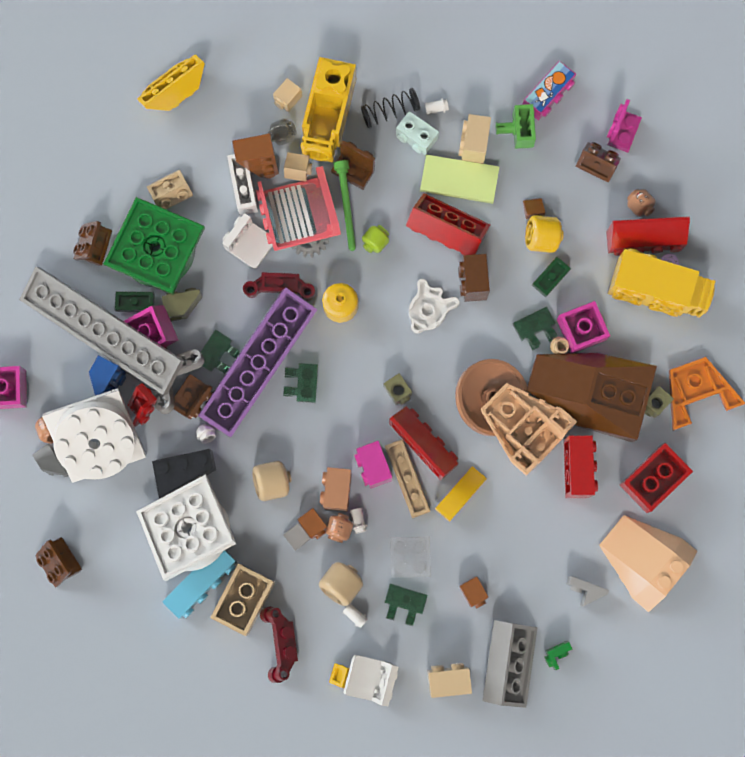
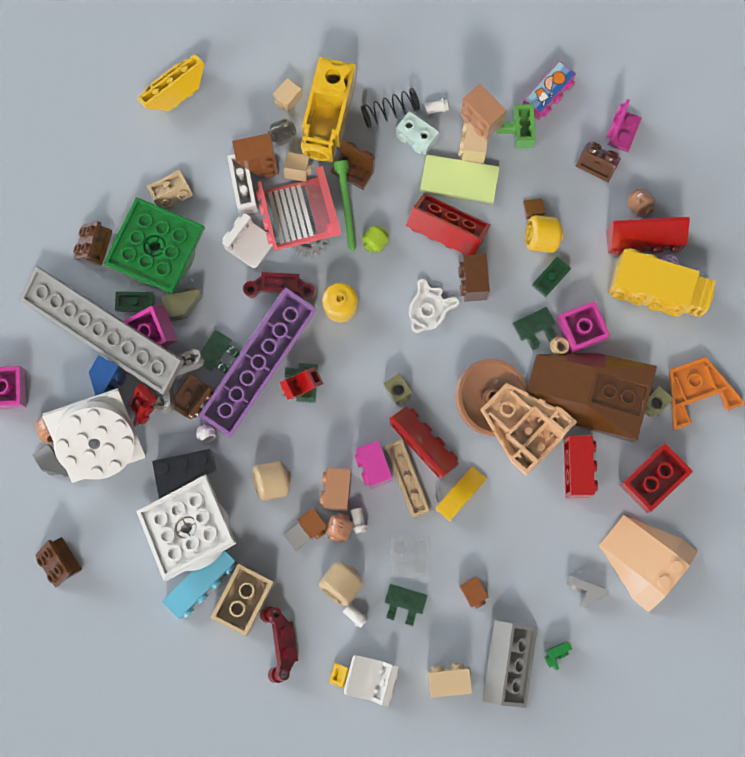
(301, 383): none -> red brick
(483, 112): none -> nougat brick

